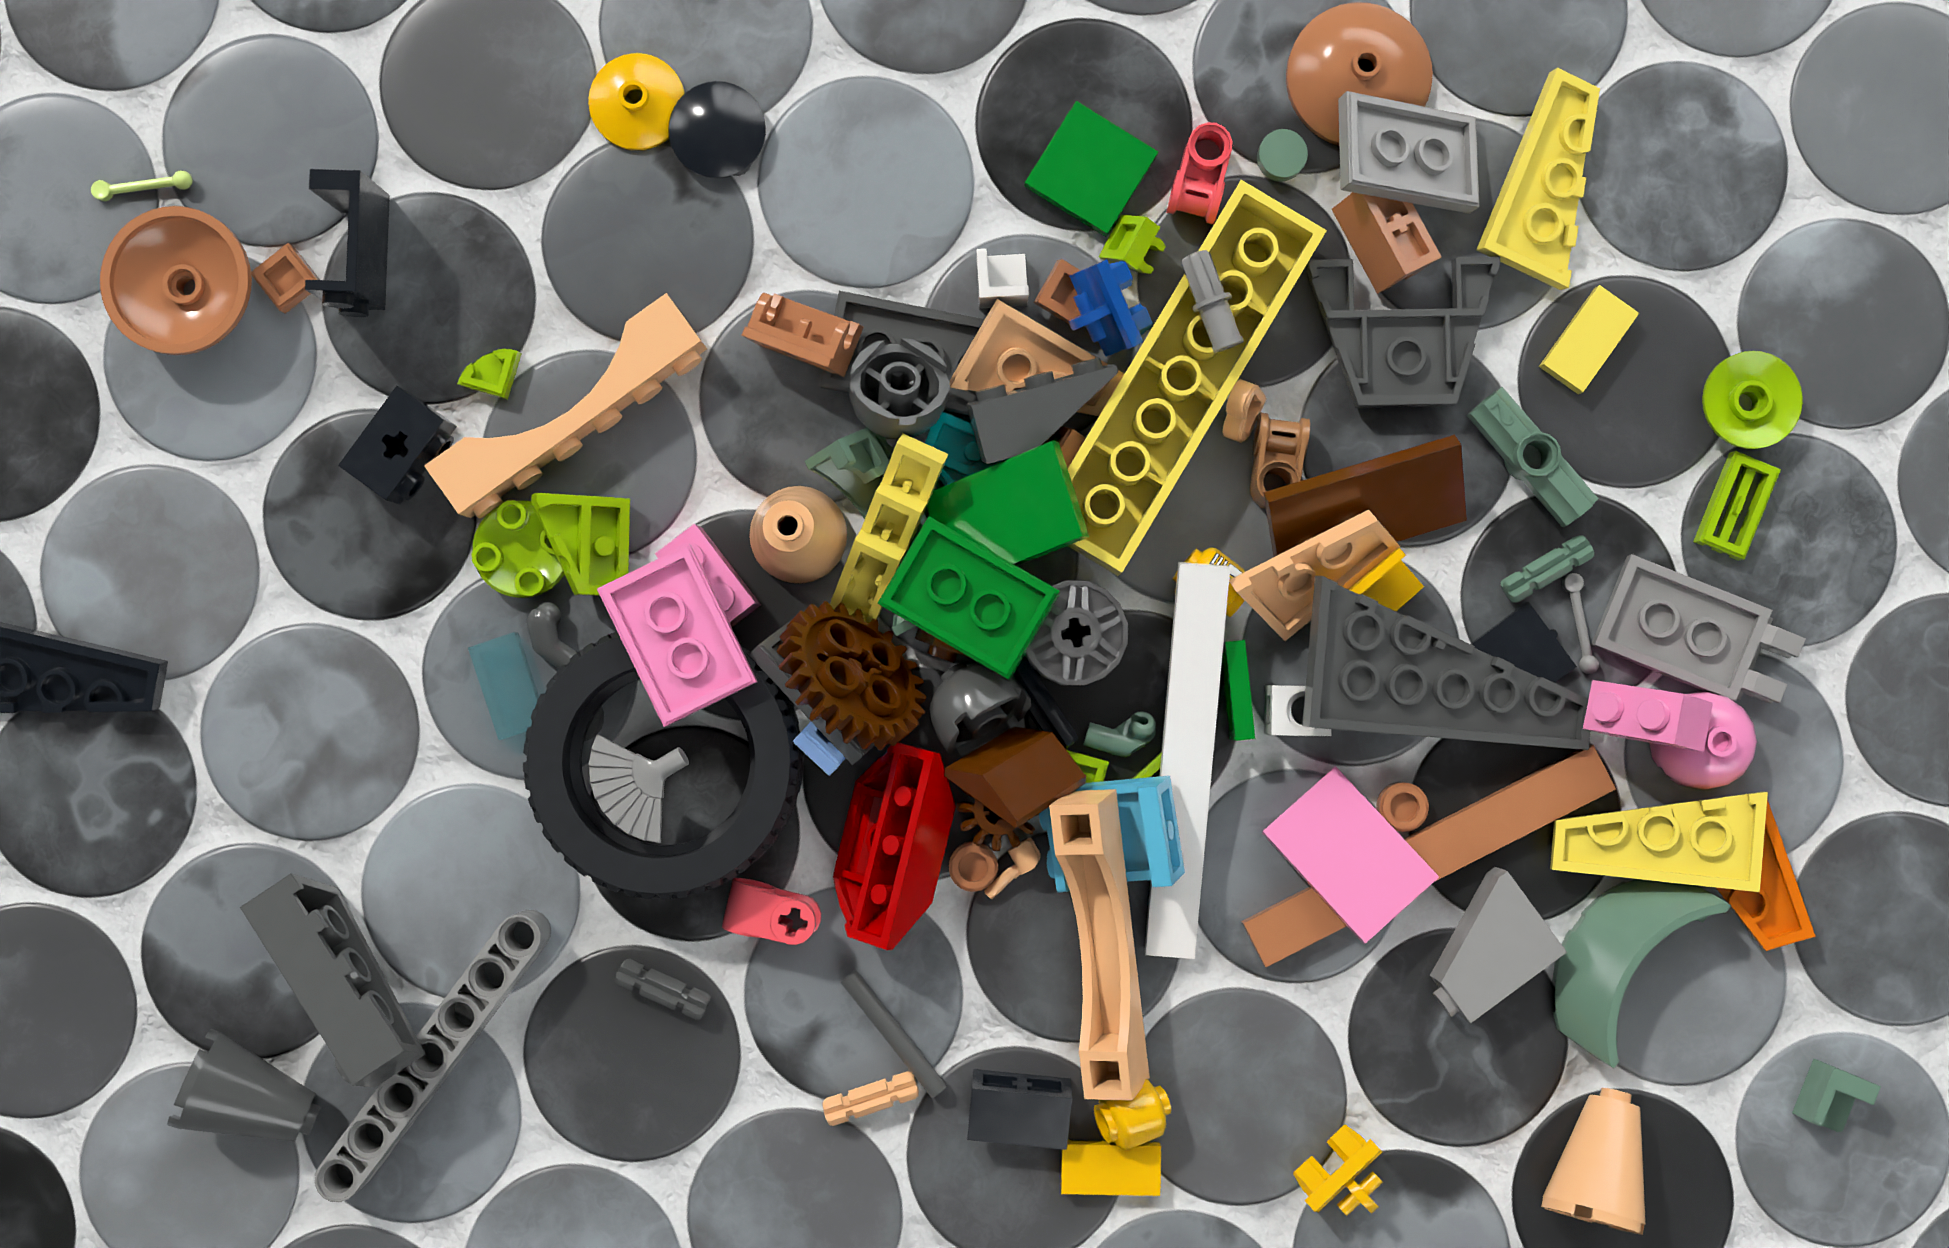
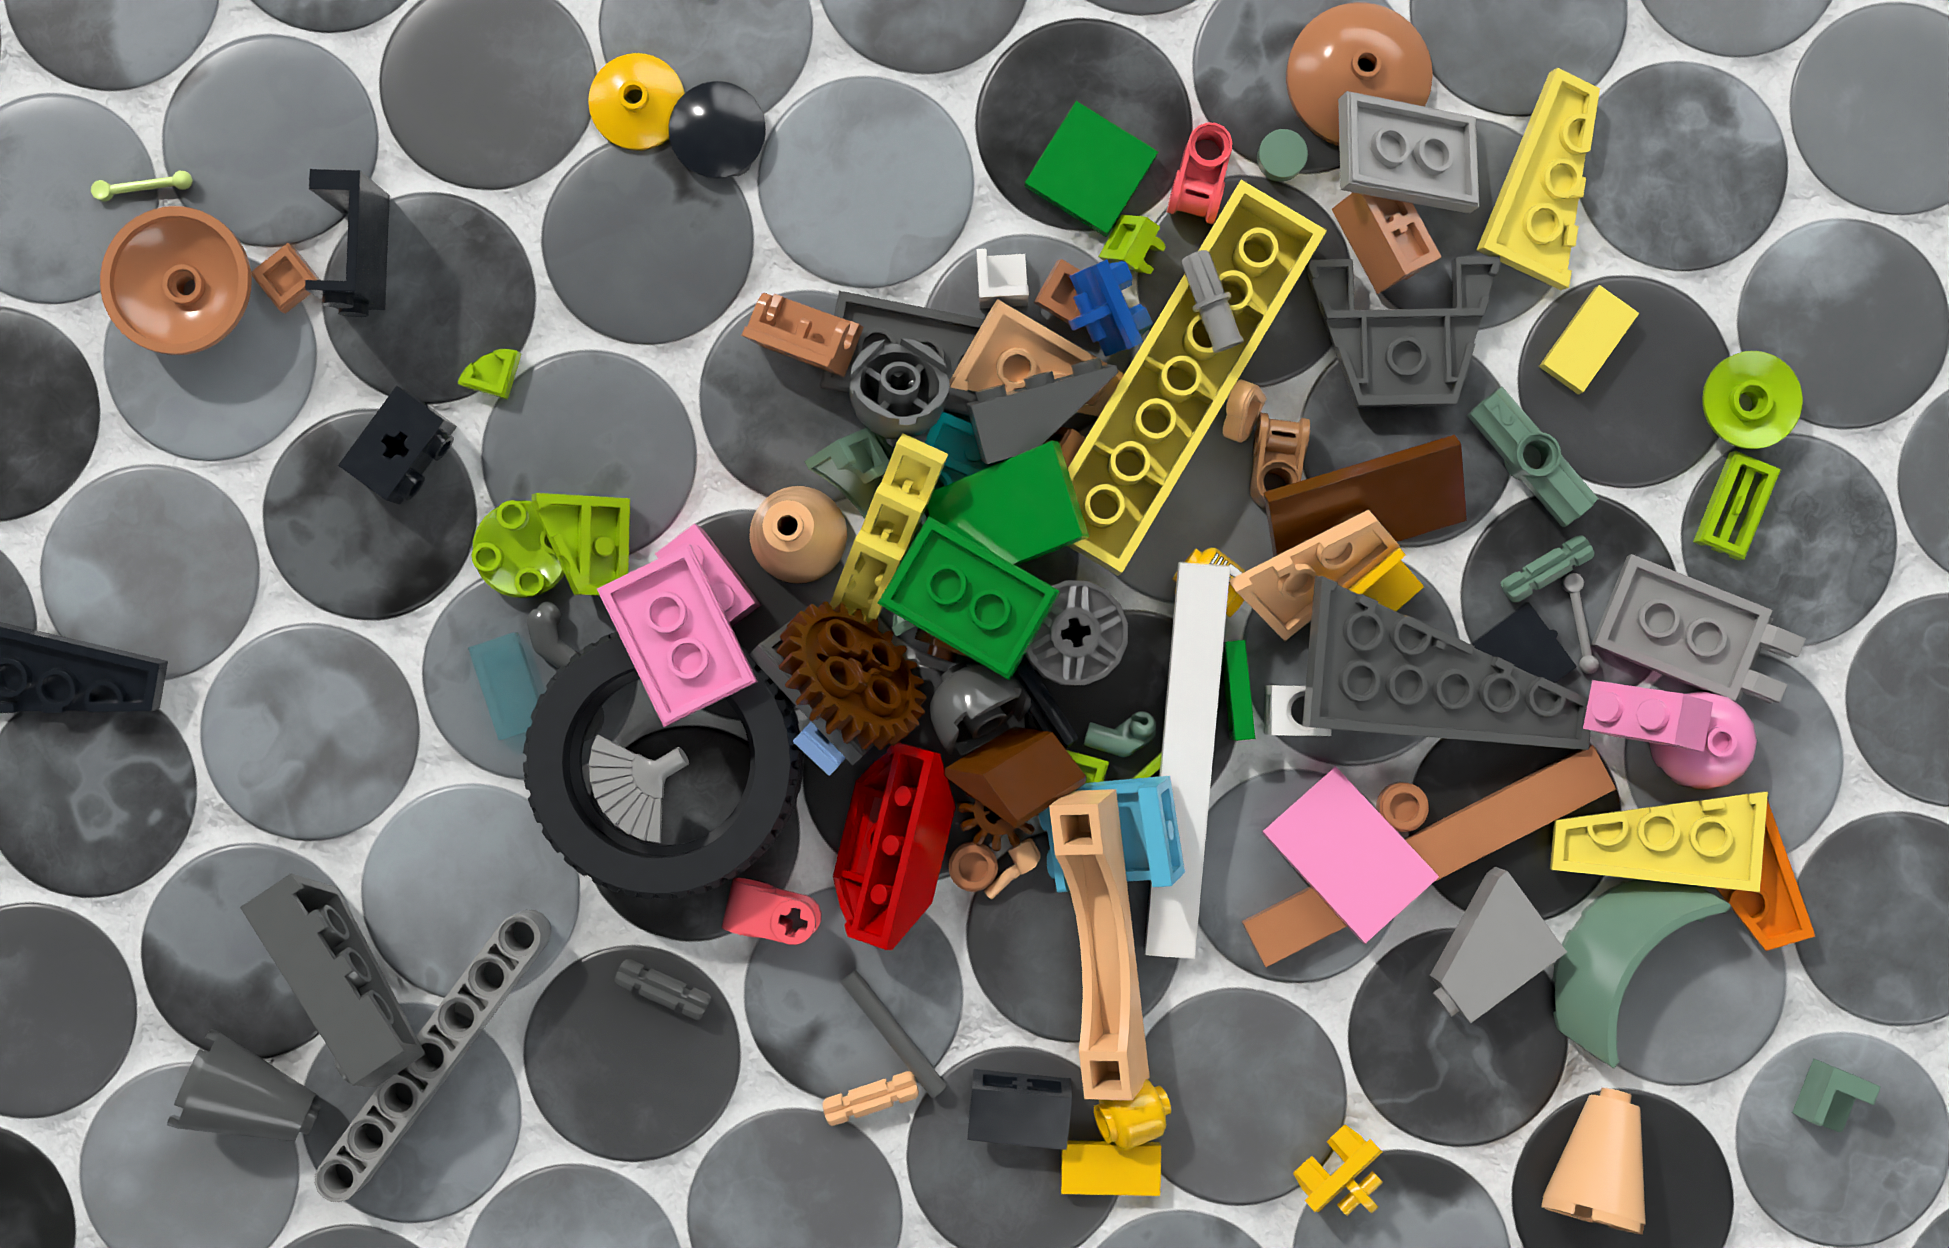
(484, 469): light nougat arch -> none

